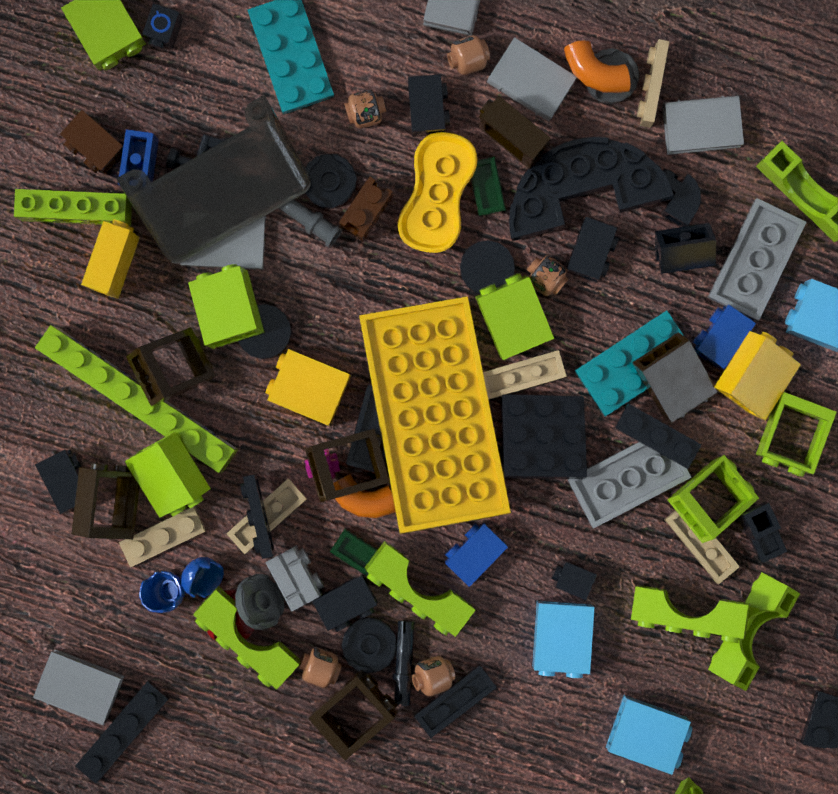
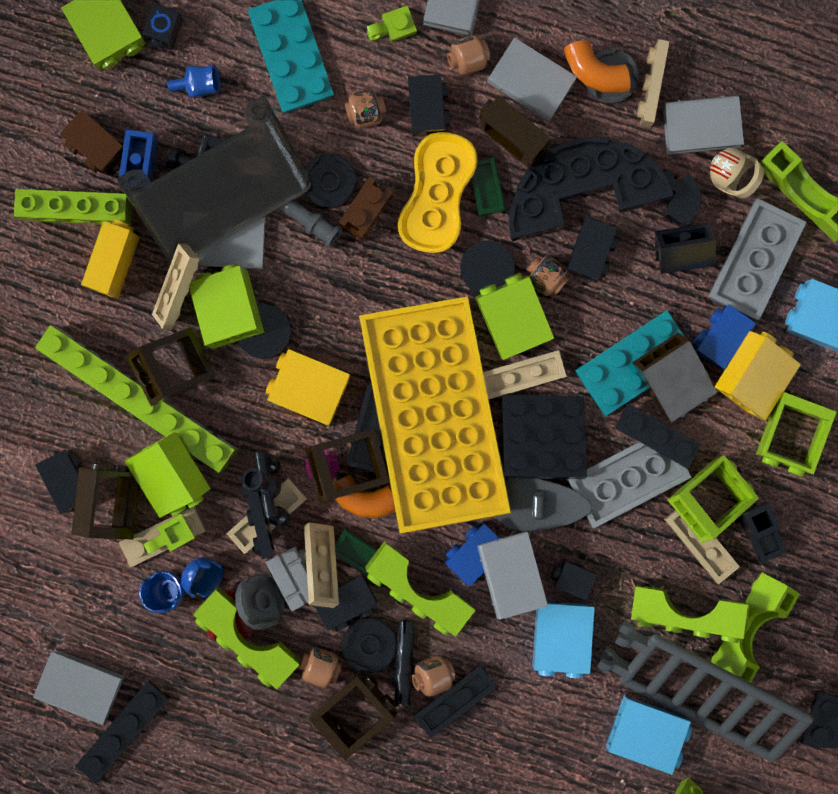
(173, 534): none -> lime plate
(175, 286): none -> tan plate
(198, 81): none -> blue piece
(269, 487): none -> black piece
(321, 565): none -> tan plate
(396, 24): none -> lime plate
(512, 575): none -> light grey piece
(542, 505): none -> dark grey shield
(729, 167): none -> tan helmet
(729, 680): none -> dark grey bar

